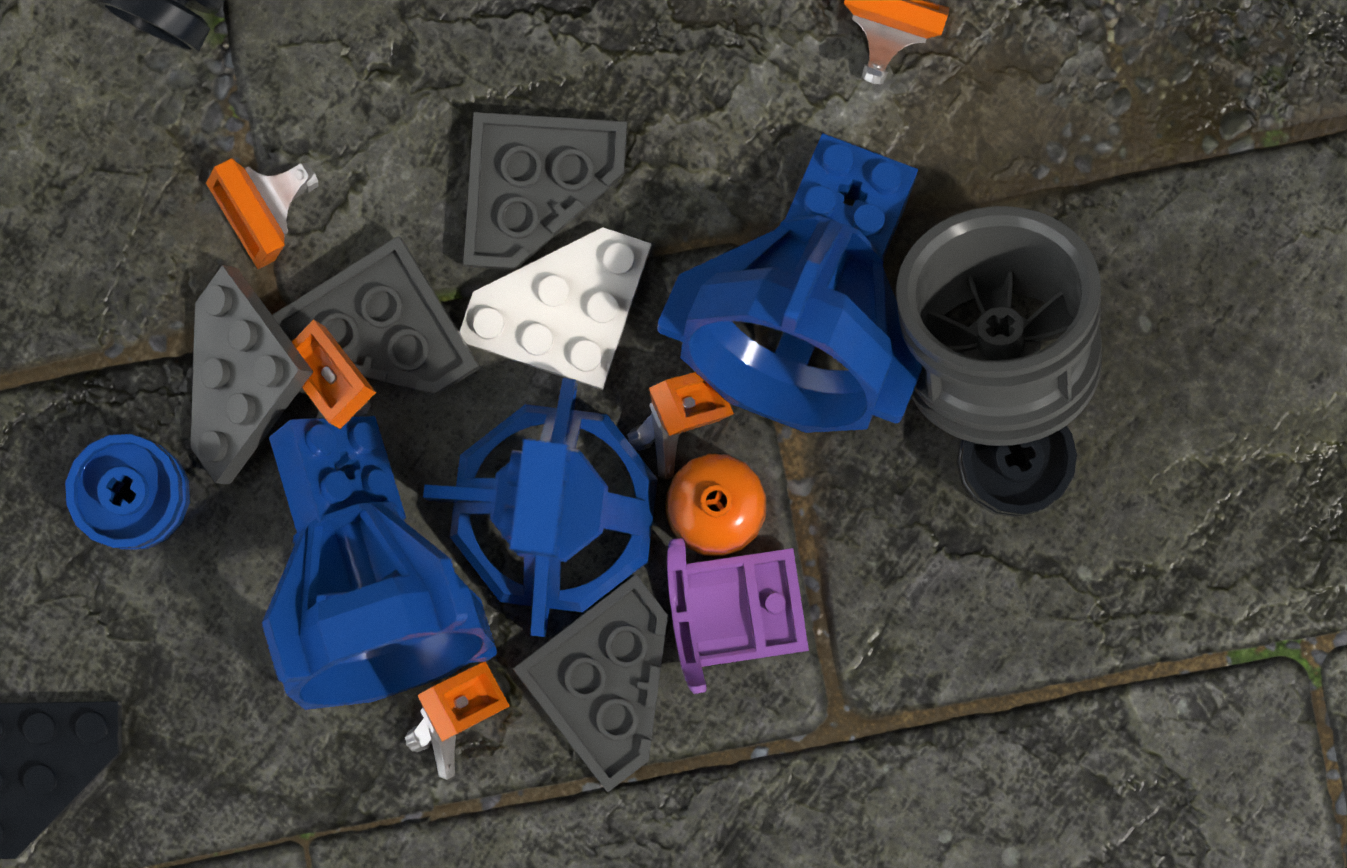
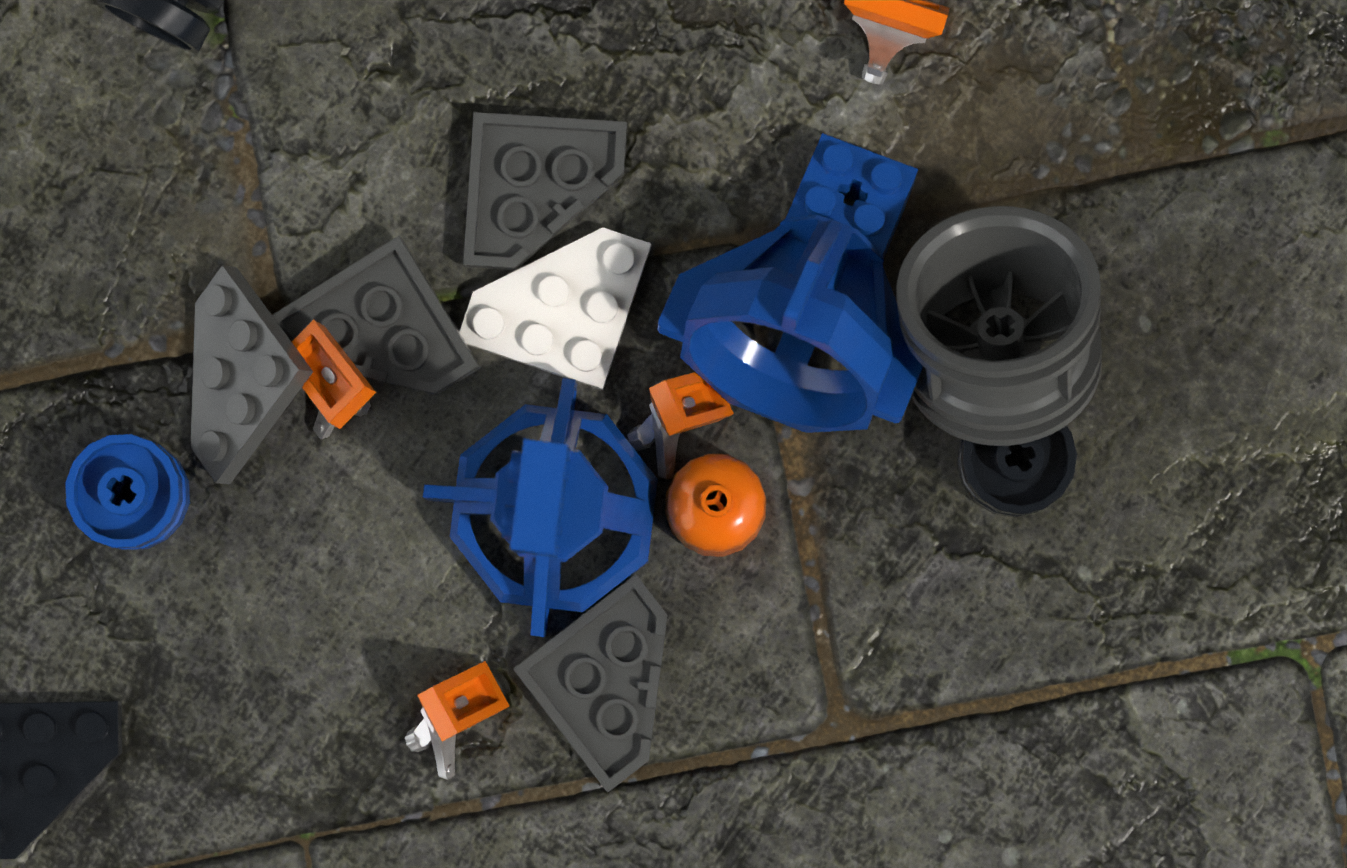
(259, 204): orange piece -> none
(363, 593): blue plate -> none
(733, 609): medium lavender piece -> none

